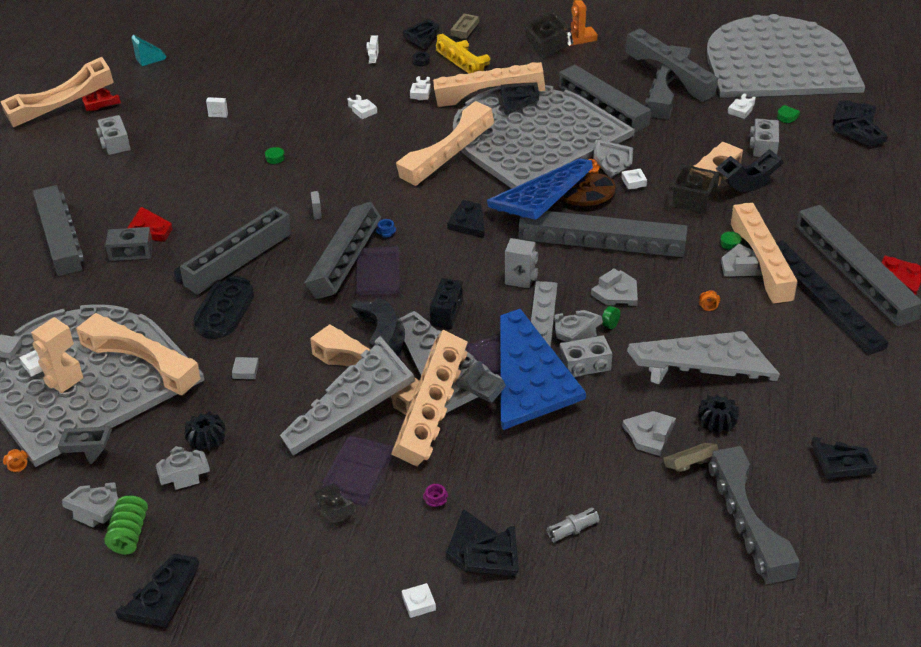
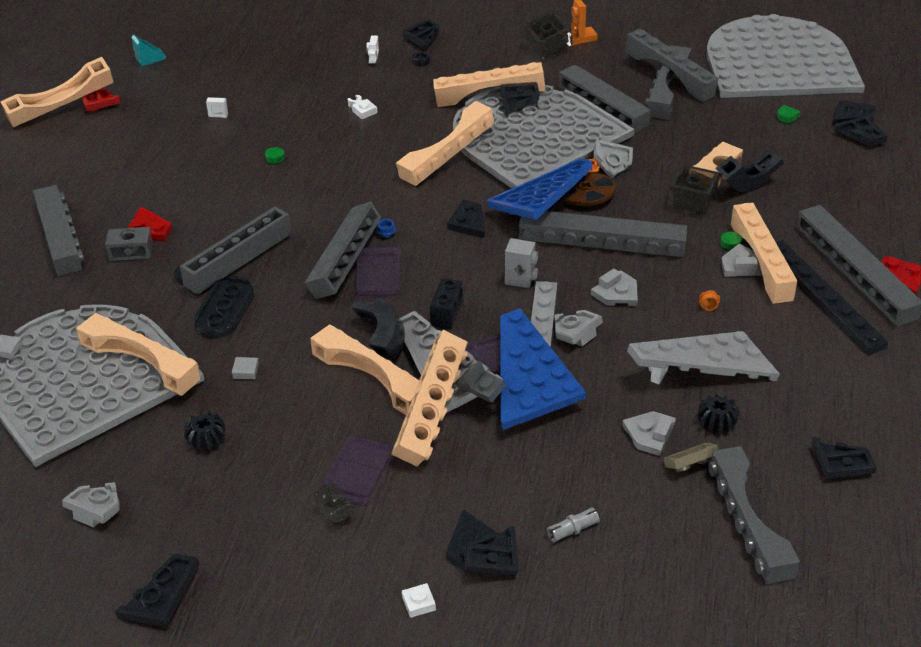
(14, 464): orange plate -> none
(30, 363): white plate -> none
(59, 368): light nougat arch -> none
(87, 440): dark grey slope -> none
(113, 135): light grey brick -> none
(126, 524): bright green piece -> none
(182, 467): light grey plate -> none
(316, 205): light grey tile -> none
(355, 391): light grey wing -> none
(420, 89): white plate -> none
(435, 495): magenta plate -> none
(459, 54): yellow plate -> none
(464, 26): dark tan plate -> none
(586, 356): light grey brick -> none
(611, 317): green tile -> none
(634, 179): white plate -> none
(742, 107): white plate -> none
(764, 136): light grey brick -> none

